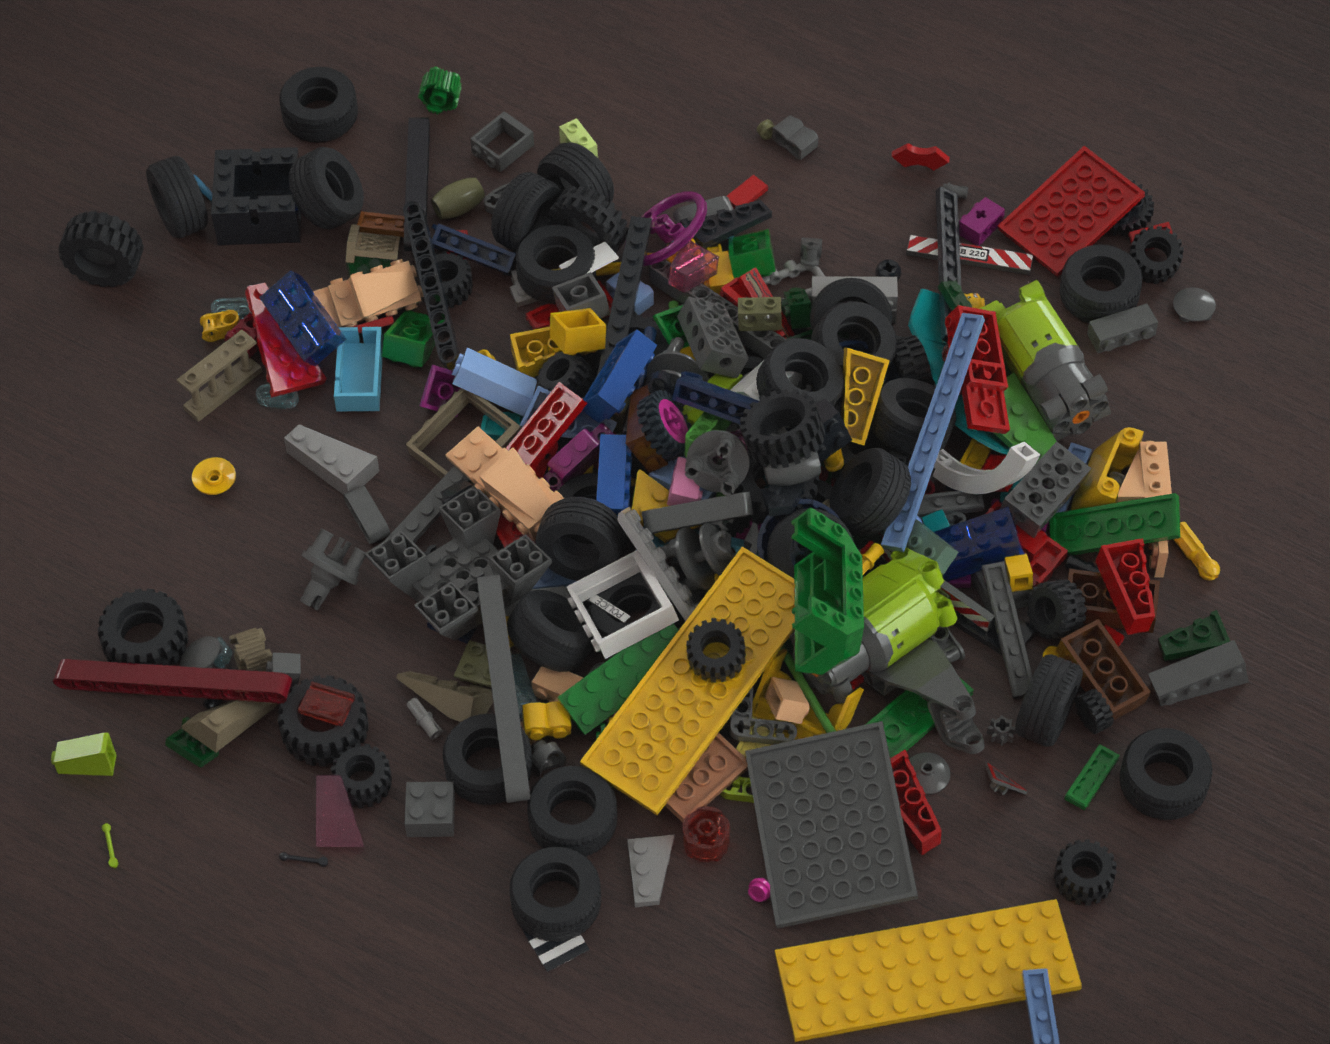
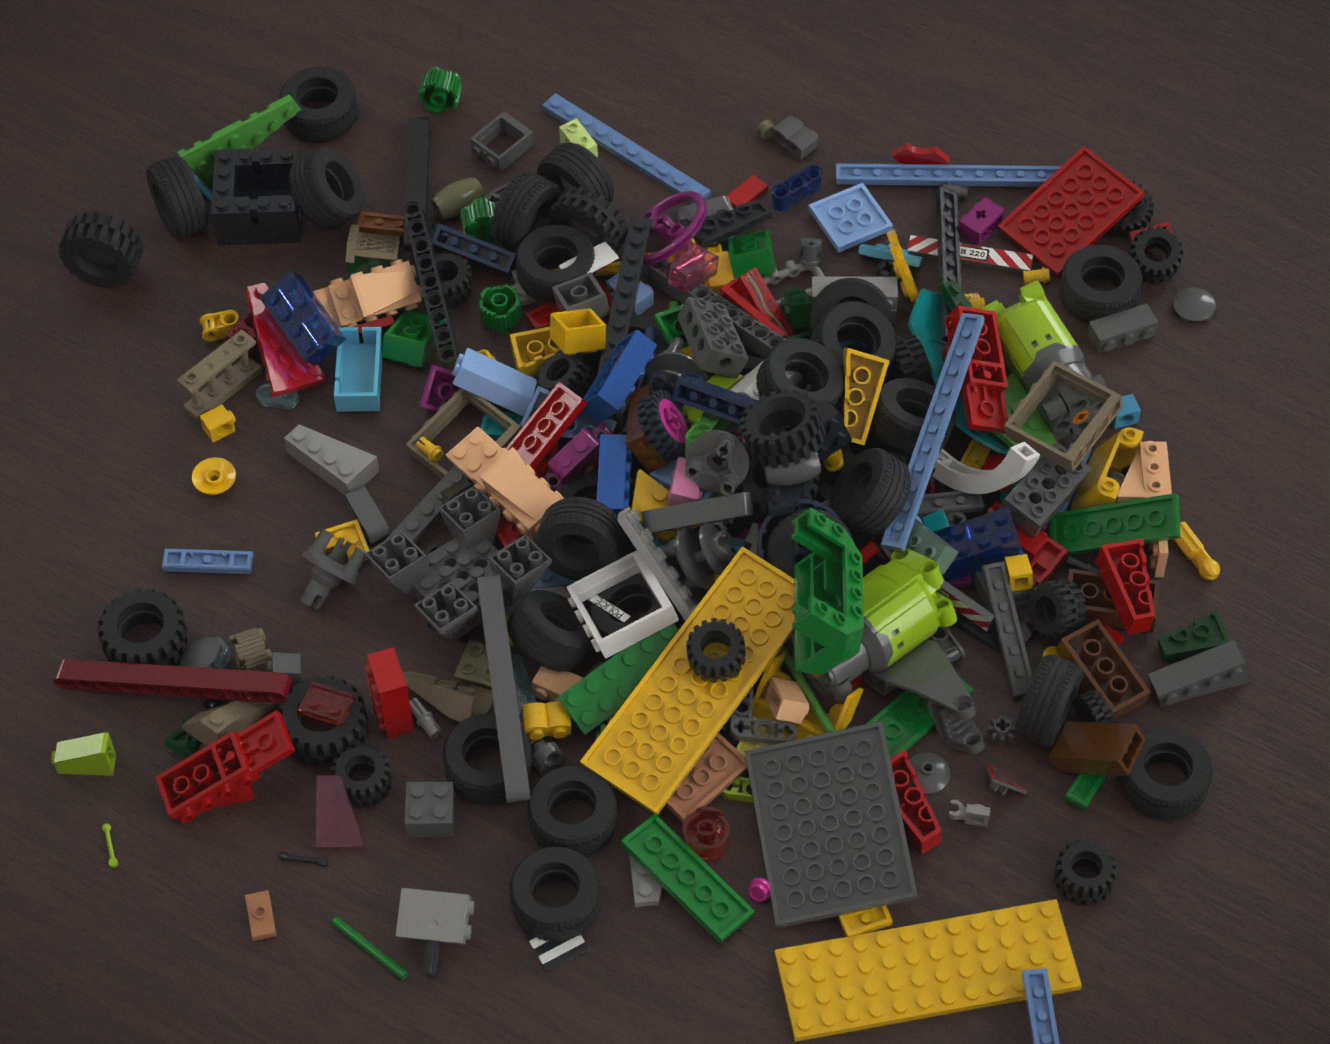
(207, 561): none -> medium blue plate
(218, 423): none -> yellow brick
(224, 769): none -> red wedge
(235, 304): clear light blue plate -> none
(238, 136): none -> bright green wing
(260, 915): none -> nougat plate
(350, 532): none -> yellow plate
(369, 948): none -> green bar
(389, 693): none -> red brick
(432, 451): none -> yellow pin
(435, 919): none -> light grey piece
(478, 218): none -> green brick
(500, 308): none -> green brick
(625, 148): none -> medium blue plate
(687, 878): none -> green plate
(759, 314): olive brick -> none
(796, 187): none -> clear blue beam
(850, 217): none -> light blue plate
(865, 921): none -> yellow plate
(871, 556): yellow axle -> none
(882, 252): none -> medium azure plate
(901, 268): none -> yellow wing
(939, 174): none -> medium blue plate
(972, 814): none -> light grey plate
(1041, 275): none -> yellow pin
(1056, 371): none -> dark tan window
(1097, 748): none -> reddish brown brick
(1128, 414): none -> dark azure brick

